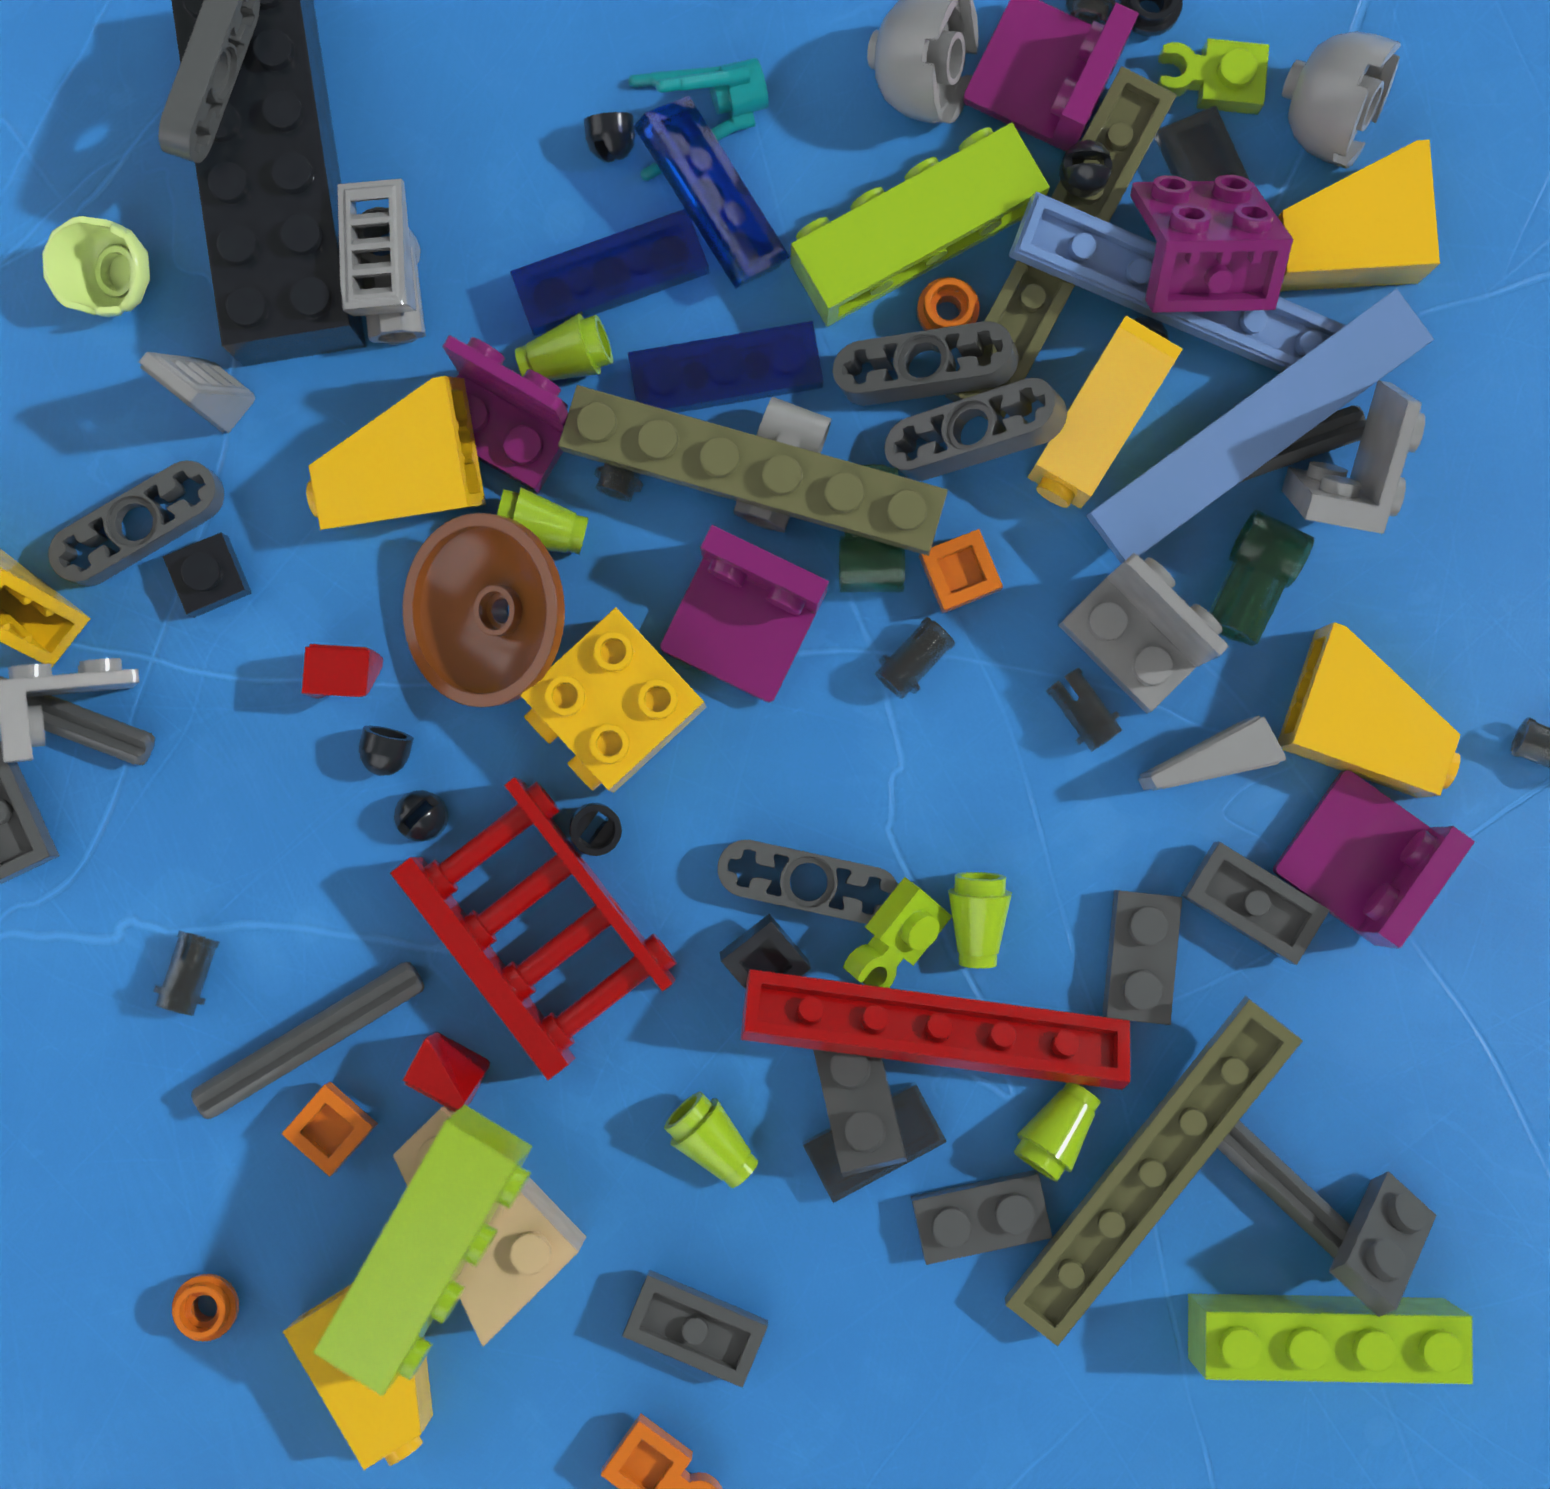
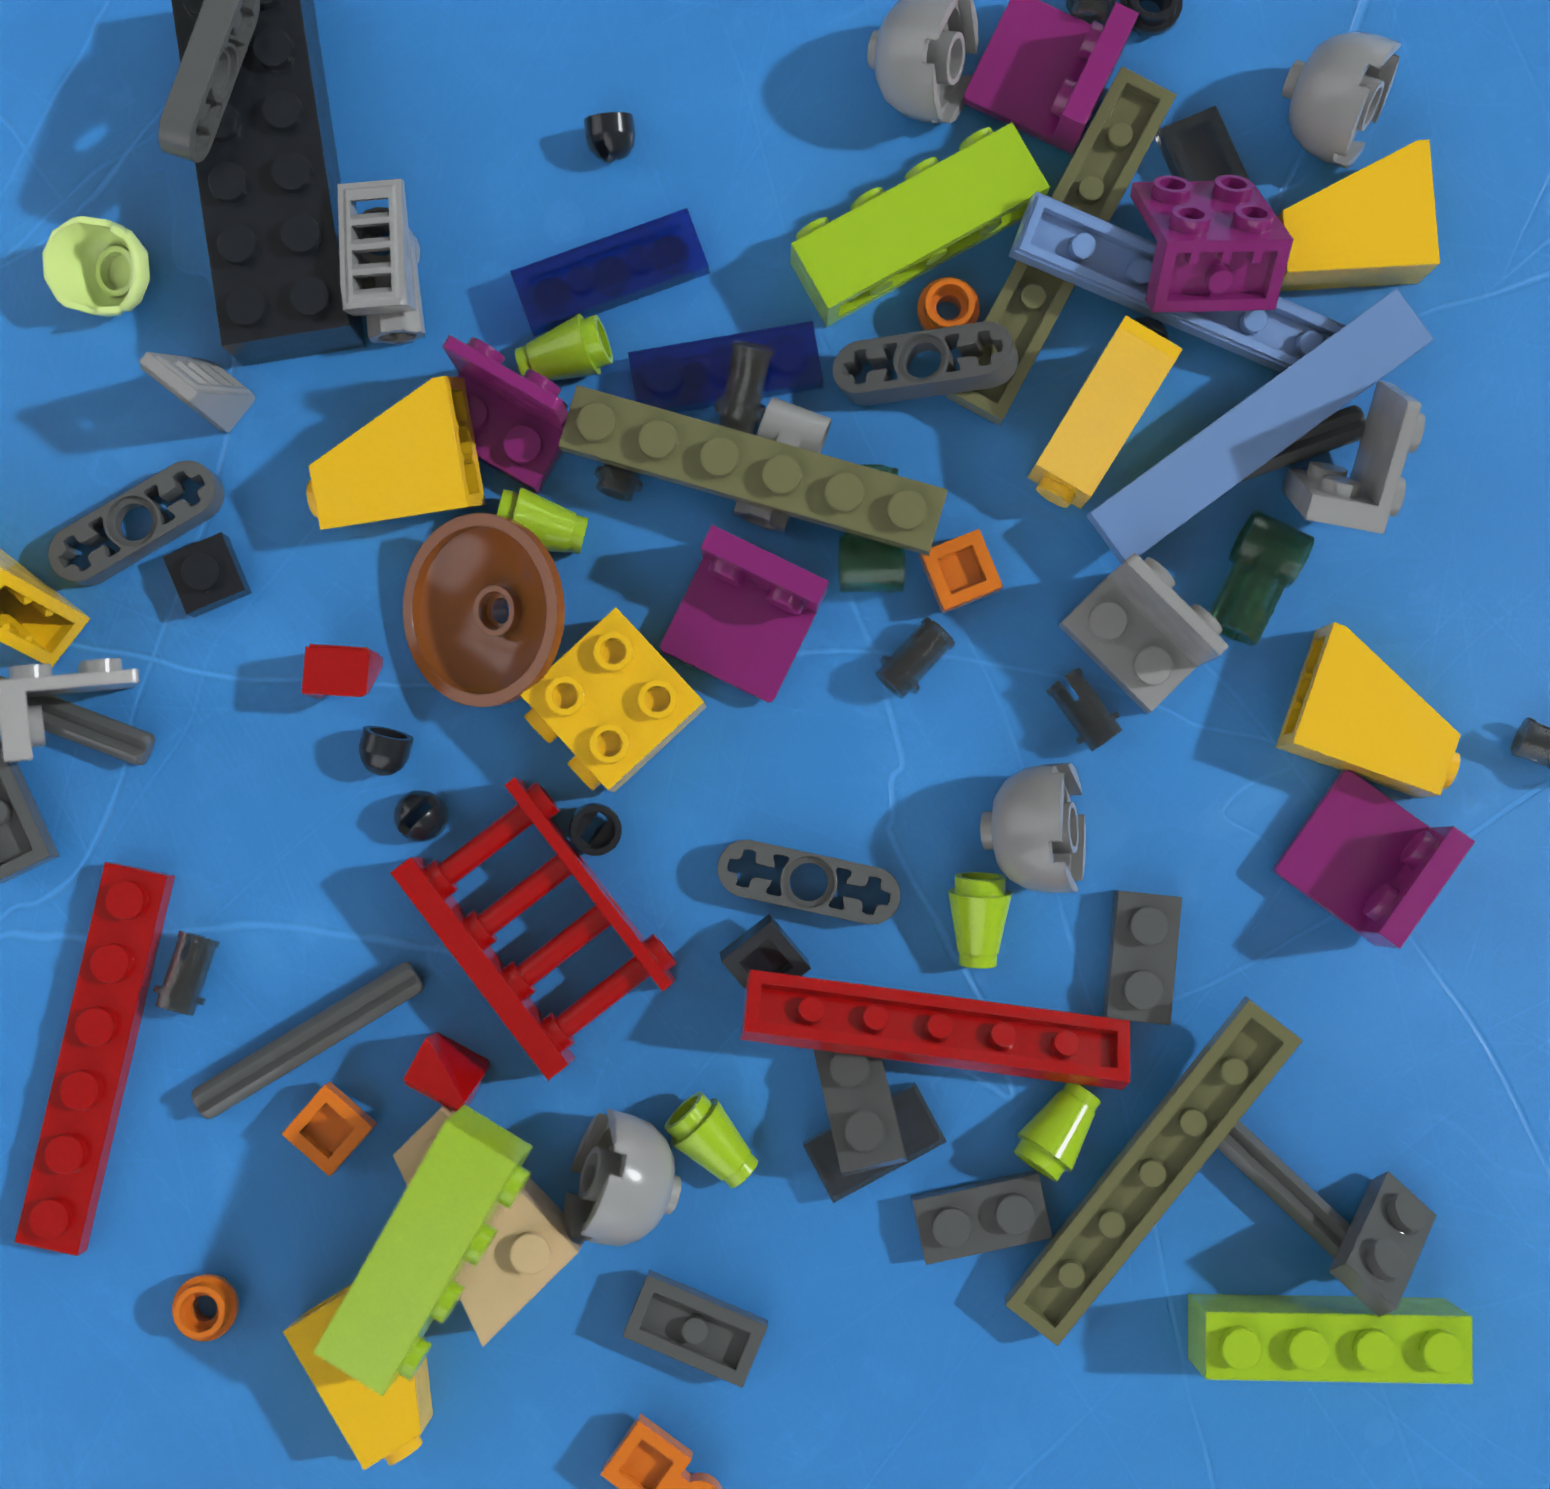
(94, 1059): none -> red plate
(623, 1181): none -> light grey cylinder
(711, 191): clear blue plate -> none
(733, 88): teal plant -> none
(741, 403): none -> clear smoke pin
(901, 930): lime plate -> none
(1000, 439): dark grey beam -> none
(1038, 829): none -> light grey cylinder
(1086, 178): black hinge -> none
(1225, 74): lime plate -> none
(1232, 751): light grey slope -> none
(1255, 903): dark grey plate -> none

